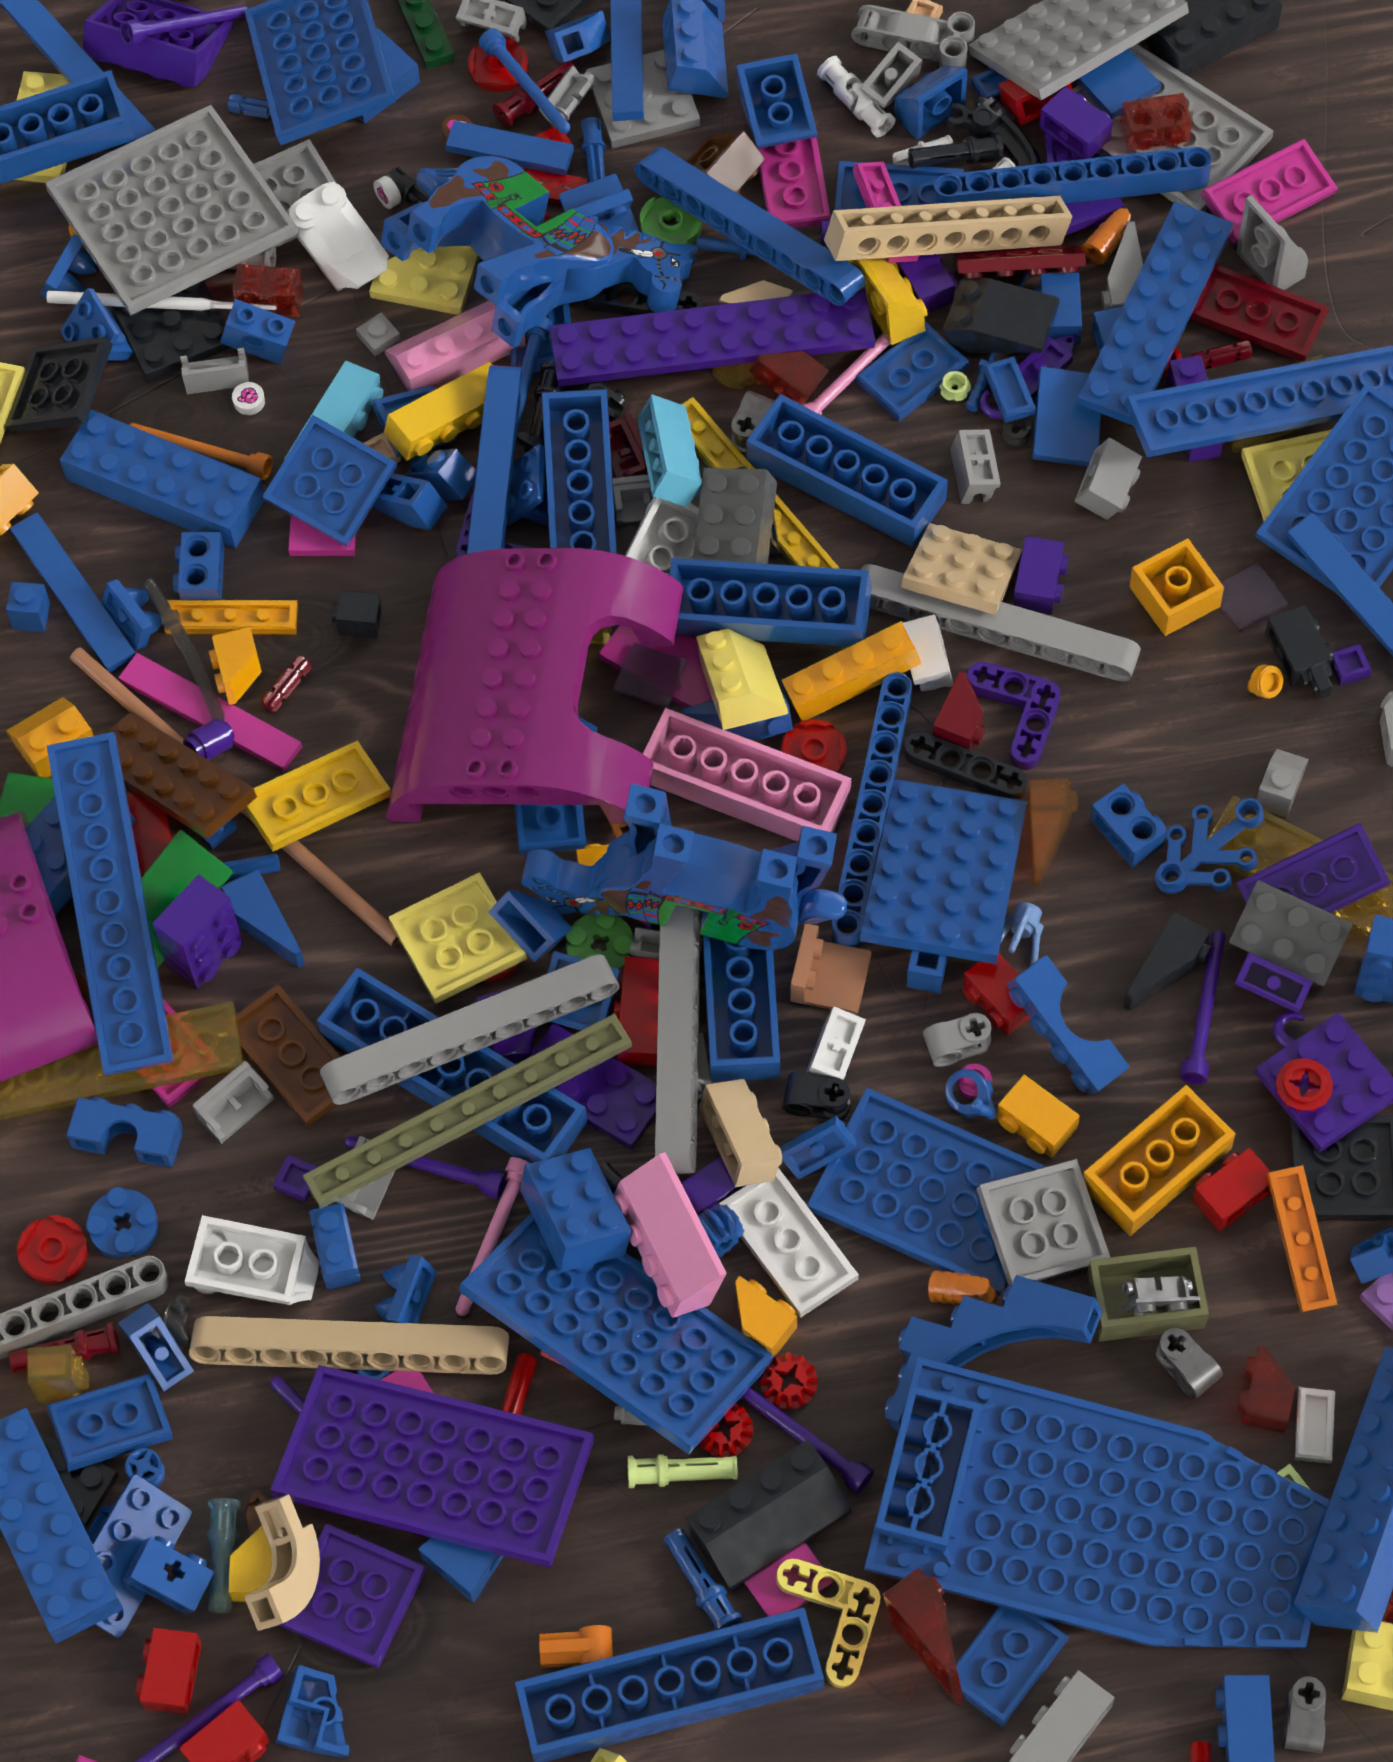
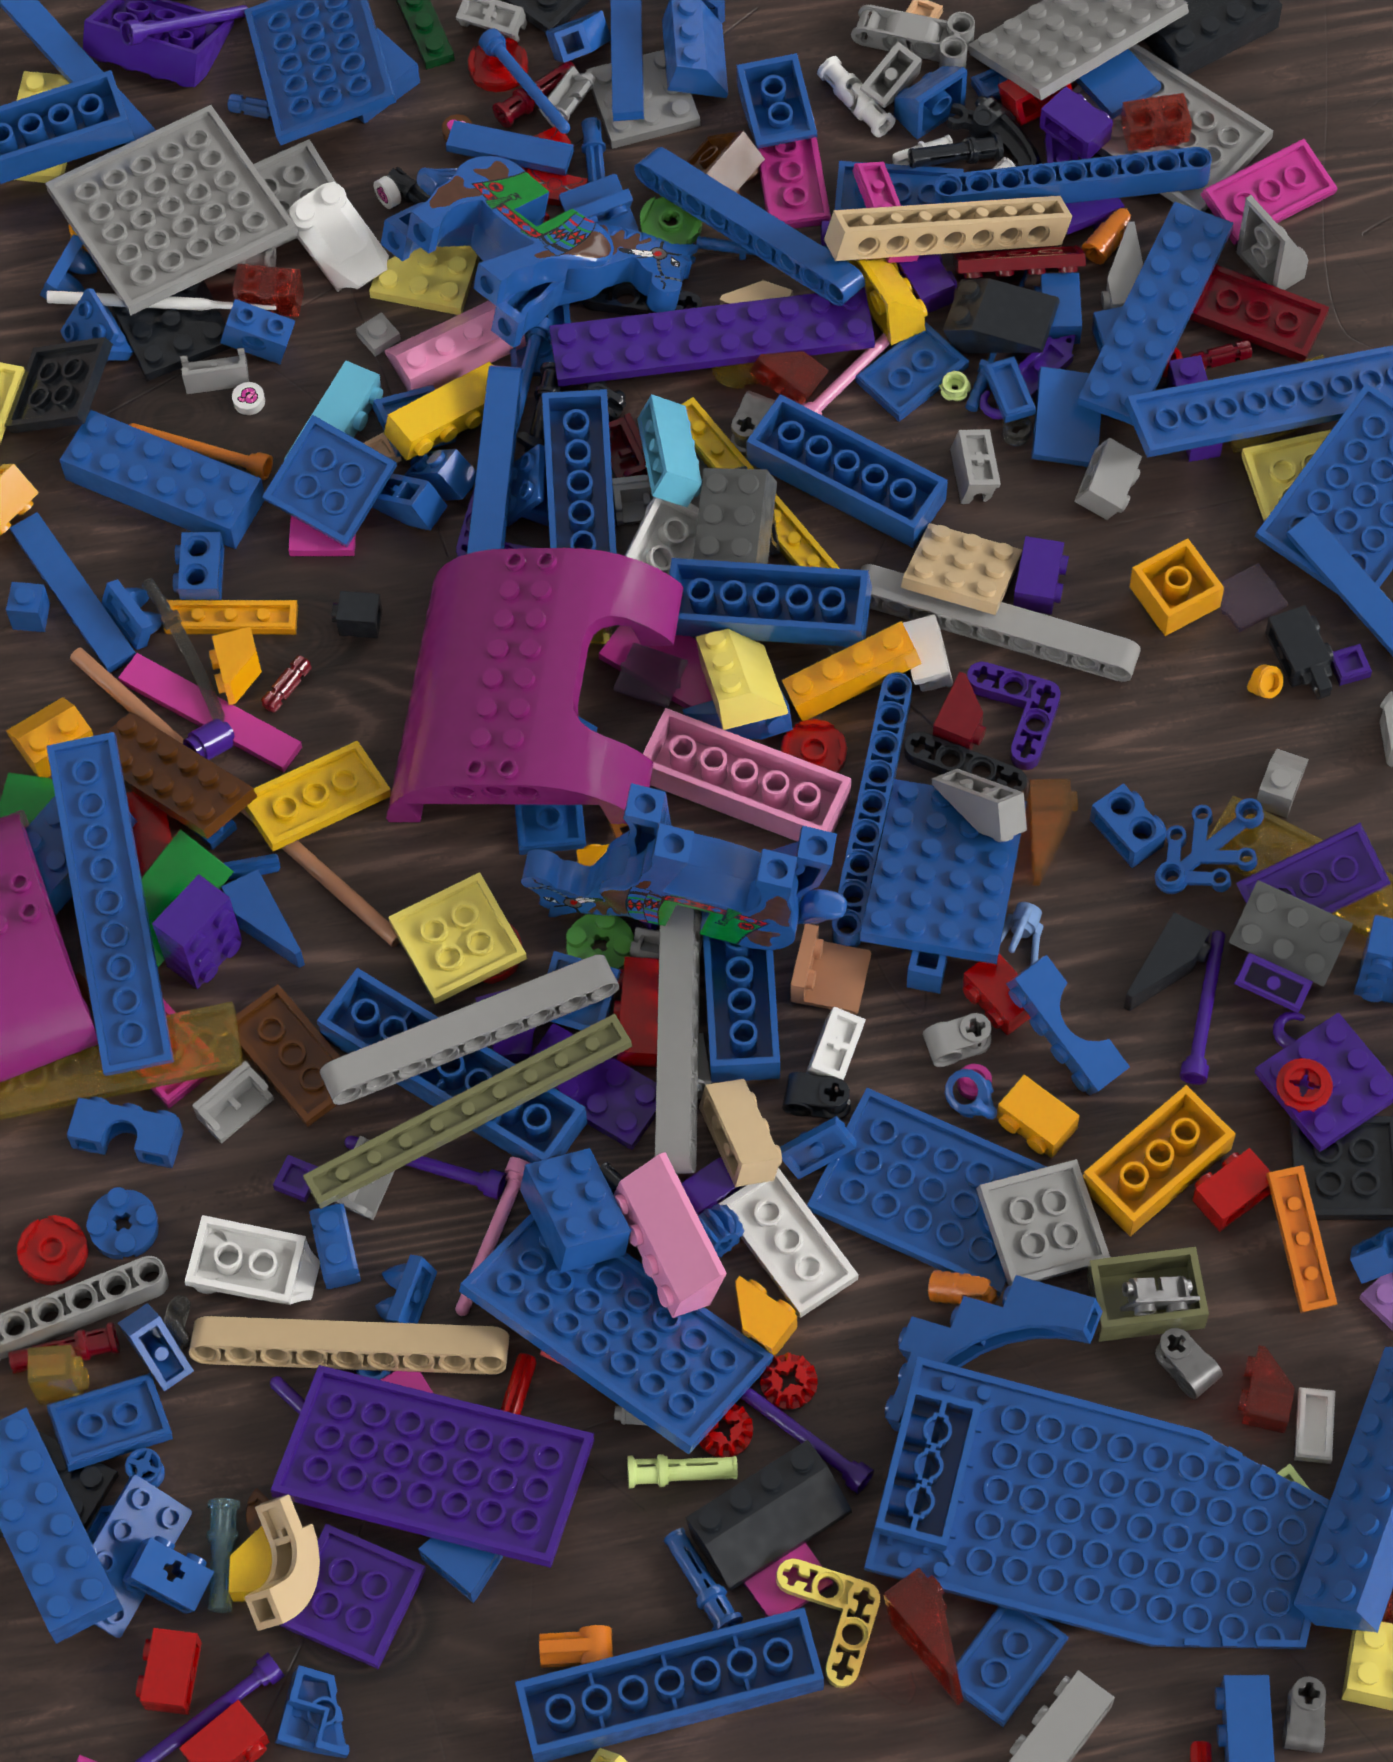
(530, 923): blue slope -> none
(984, 803): none -> light grey slope

